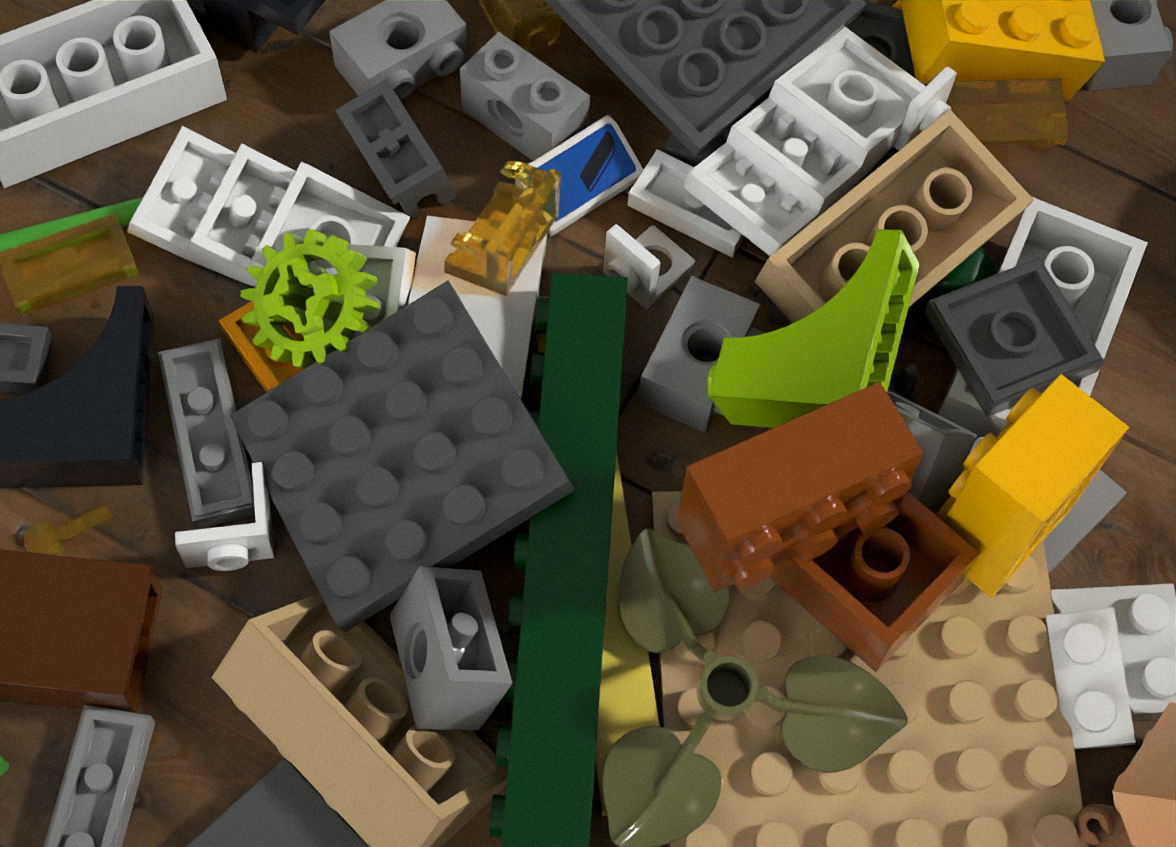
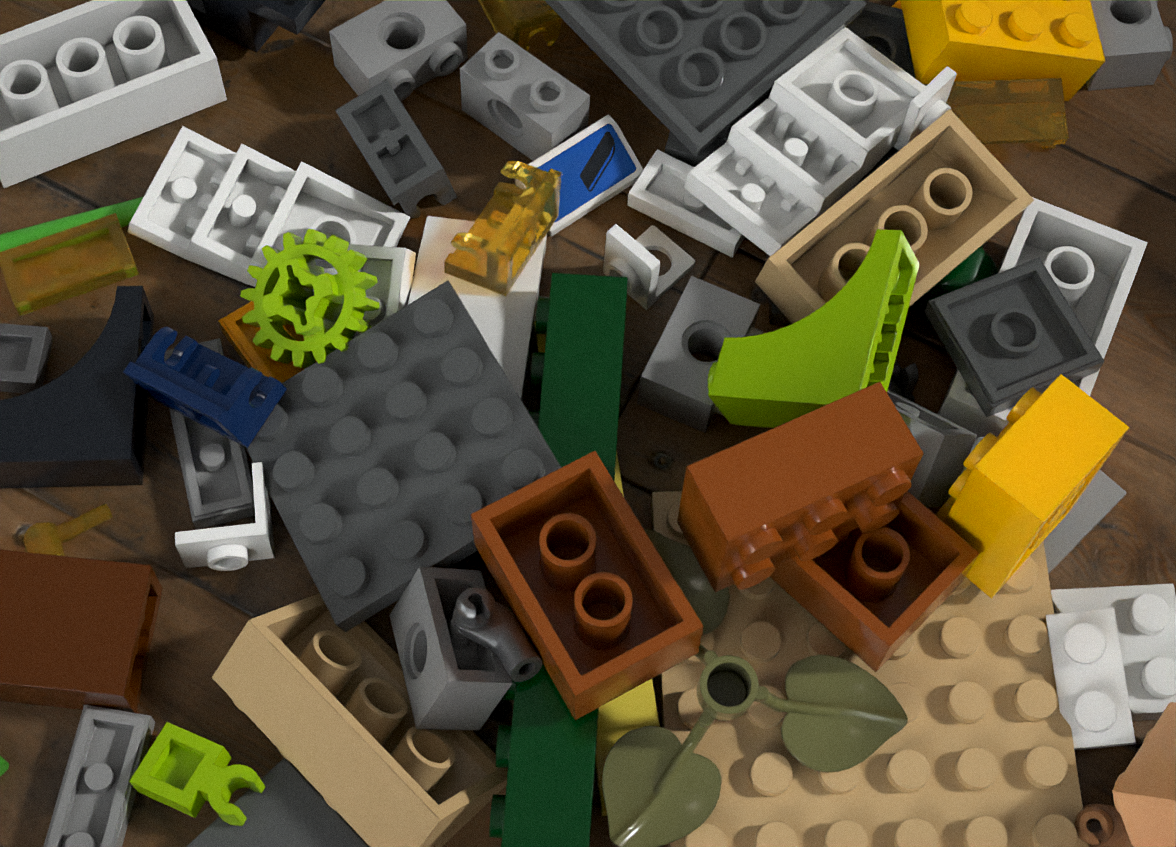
(189, 770): none -> lime plate
(206, 386): none -> dark blue hinge
(497, 630): none -> flat silver arm
(586, 584): none -> dark orange brick

